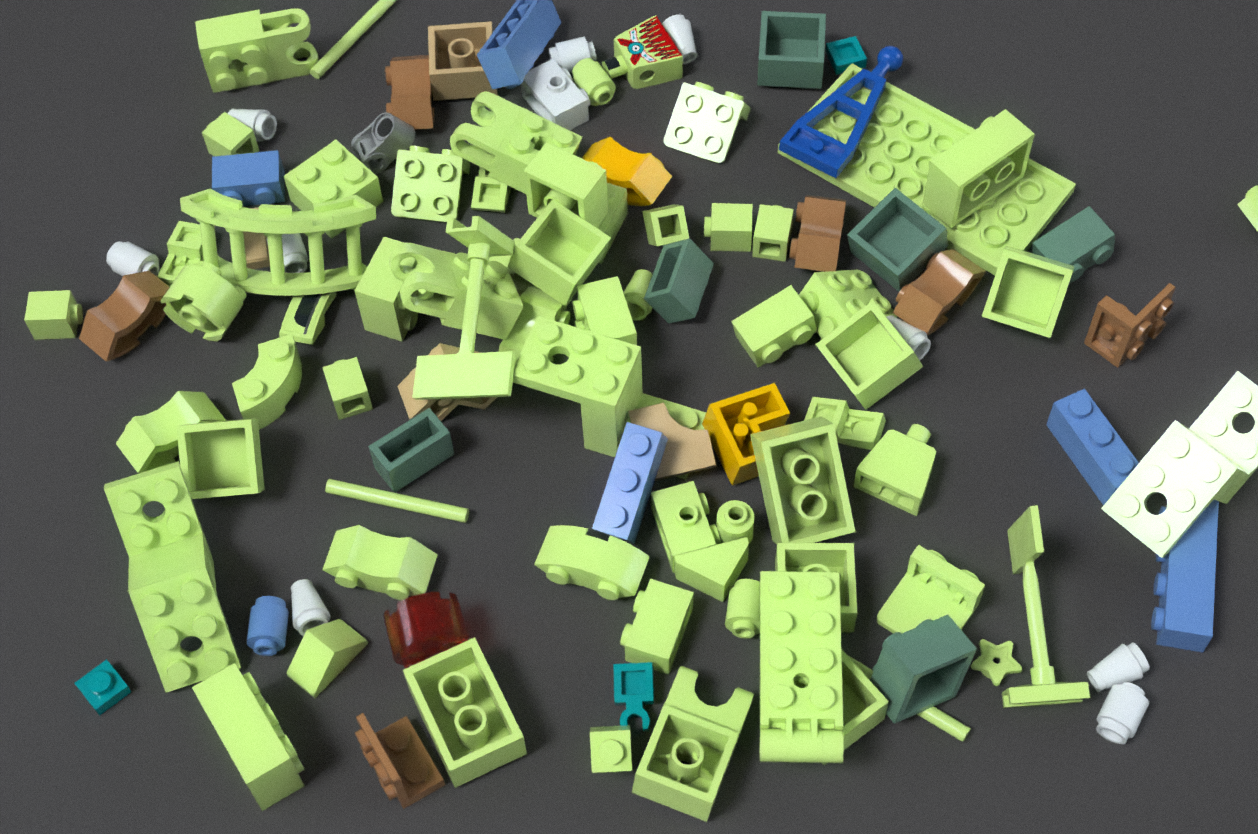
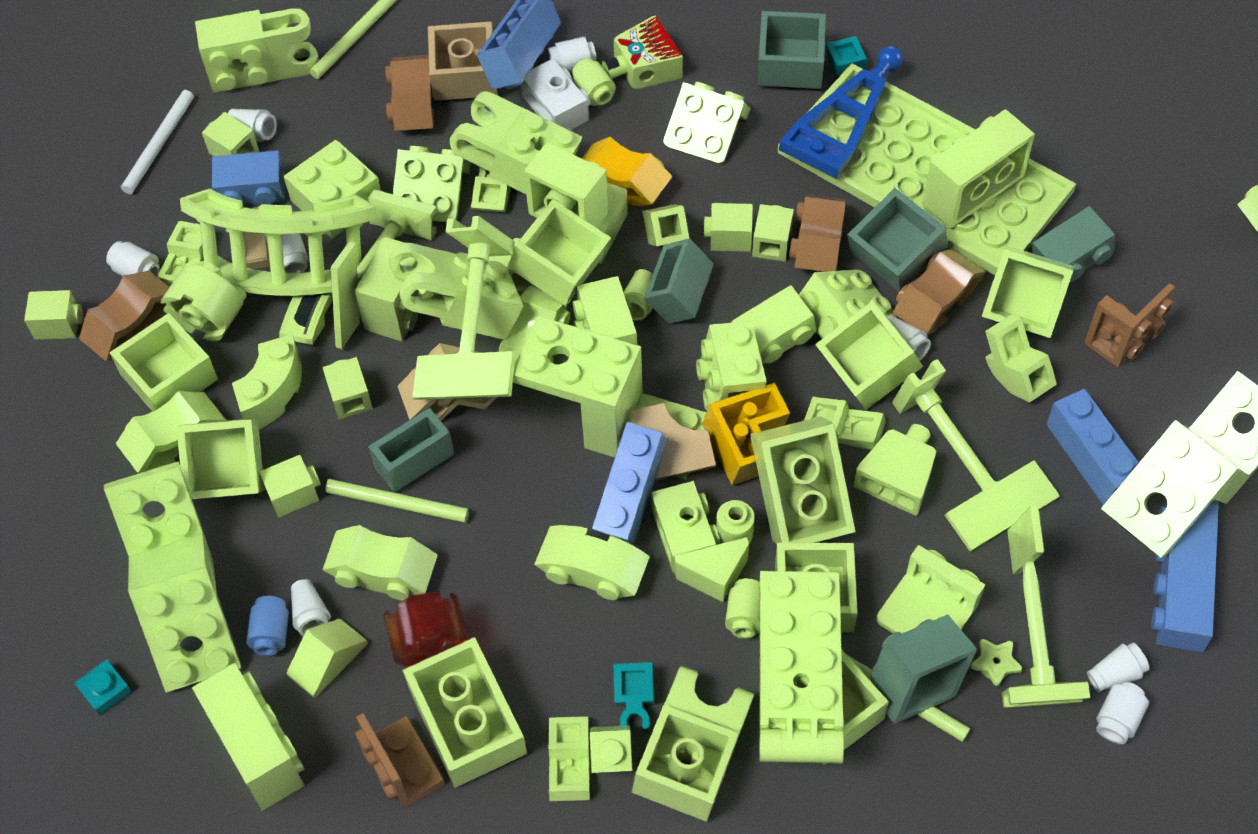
(157, 142): none -> white bar
(163, 362): none -> yellowish green piece
(290, 485): none -> yellowish green brick
(382, 141): light grey piece -> none
(397, 217): none -> yellowish green piece
(569, 759): none -> yellowish green slope
(658, 625): yellowish green brick -> none
(682, 36): white cone -> none
(729, 361): none -> yellowish green bracket
(1000, 501): none -> yellowish green piece
(1015, 364): none -> yellowish green brick

